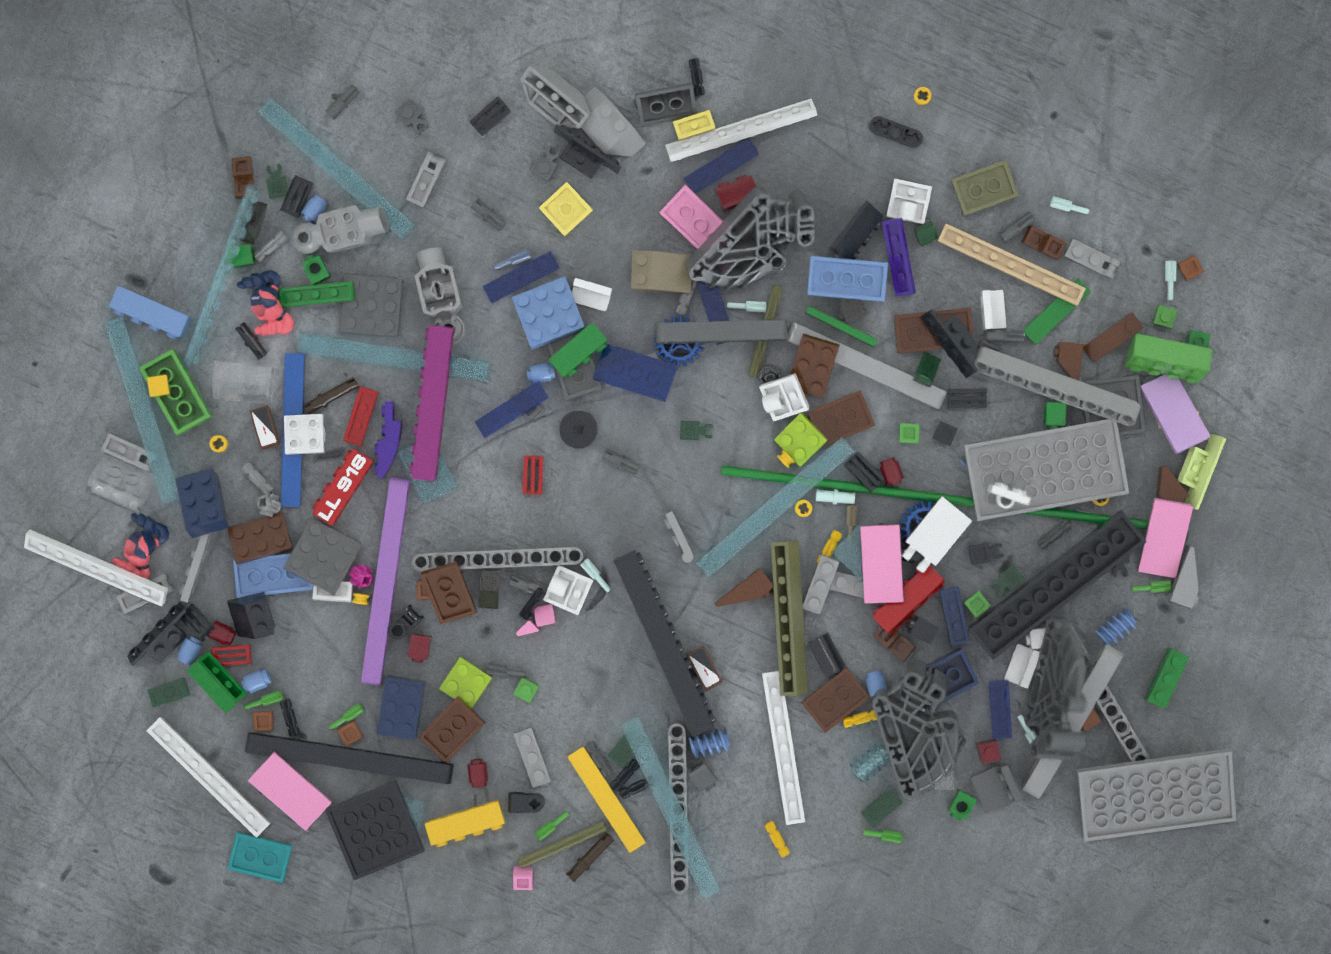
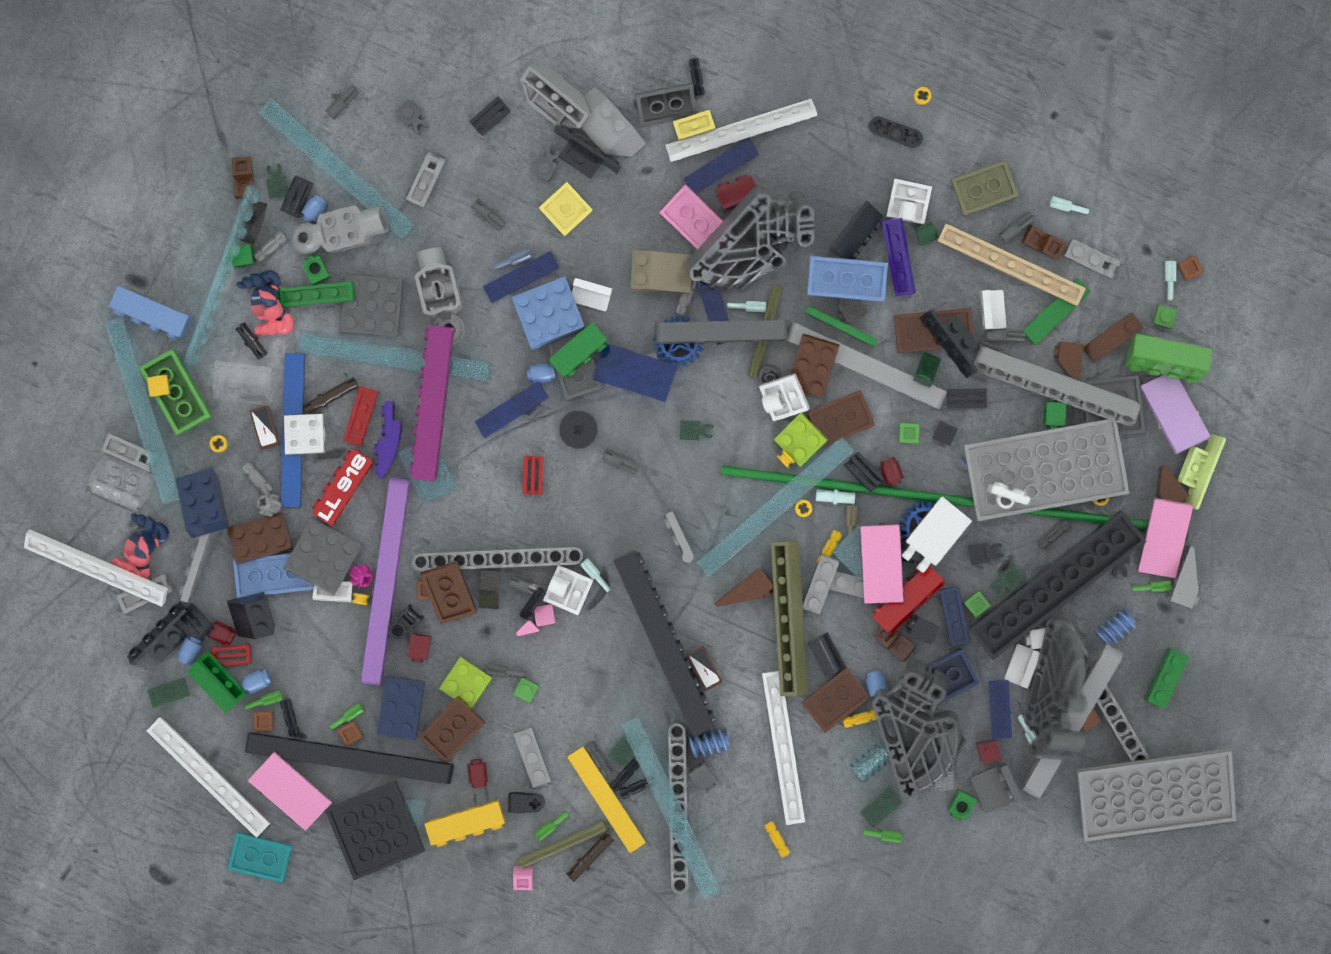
(1197, 338): green brick -> none

